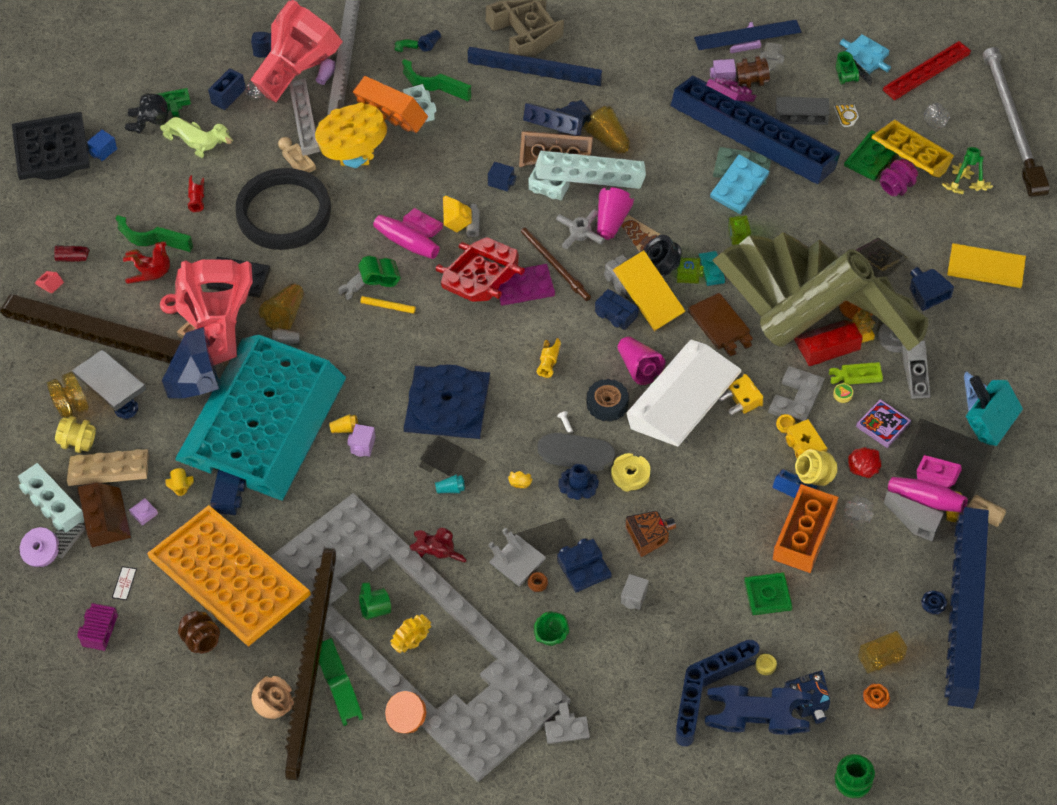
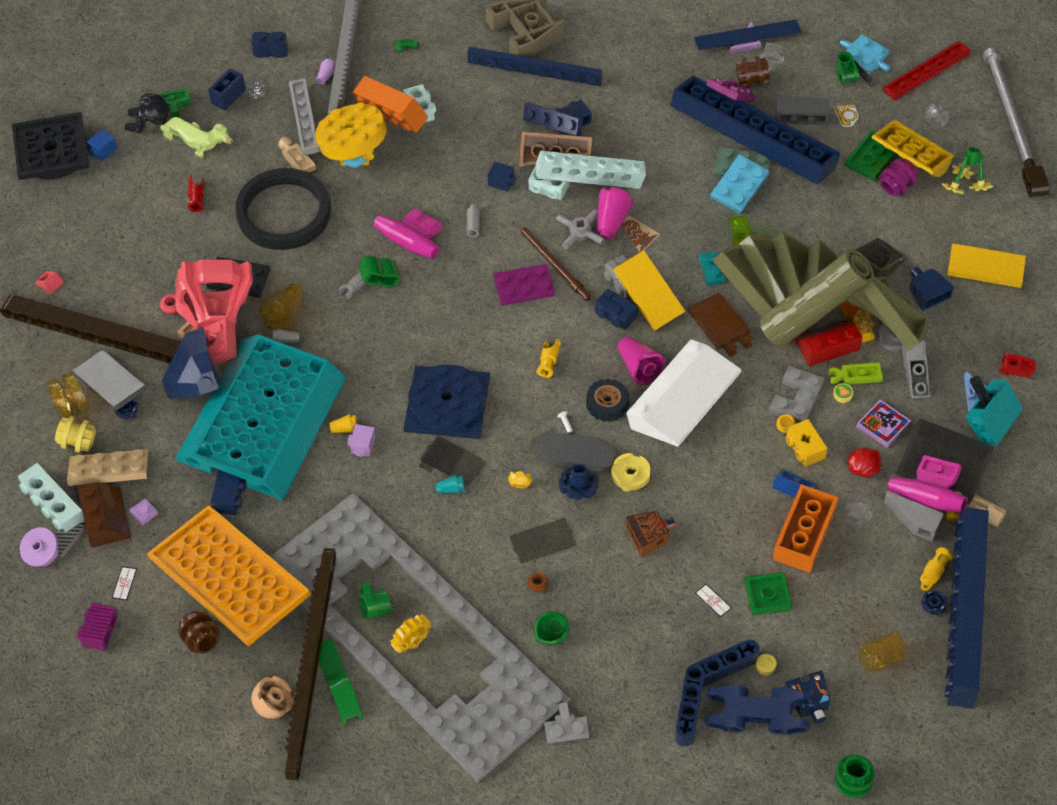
(71, 253): dark red hinge -> none
(150, 267): red piece -> none
(159, 234): green piece -> none
(179, 481): yellow piece -> none
(297, 44): coral plate -> none
(387, 304): yellow bar -> none
(405, 712): tile -> none
(429, 40): dark blue cone -> none
(438, 82): green piece -> none
(438, 545): dark red animal -> none
(456, 214): yellow slope -> none
(465, 275): red piece -> none
(516, 559): light grey plate -> none
(583, 564): dark blue plate -> none
(608, 130): clear yellow cone -> none
(634, 592): light grey brick -> none
(664, 254): black wheel -> none
(689, 270): clear neon green brick -> none
(713, 600): none -> white sticker
(723, 69): lavender brick -> none
(744, 395): yellow piece -> none
(816, 467): light yellow piece -> none
(876, 690): orange plate -> none
(935, 568): none -> yellow piece
(1025, 366): none -> red plate

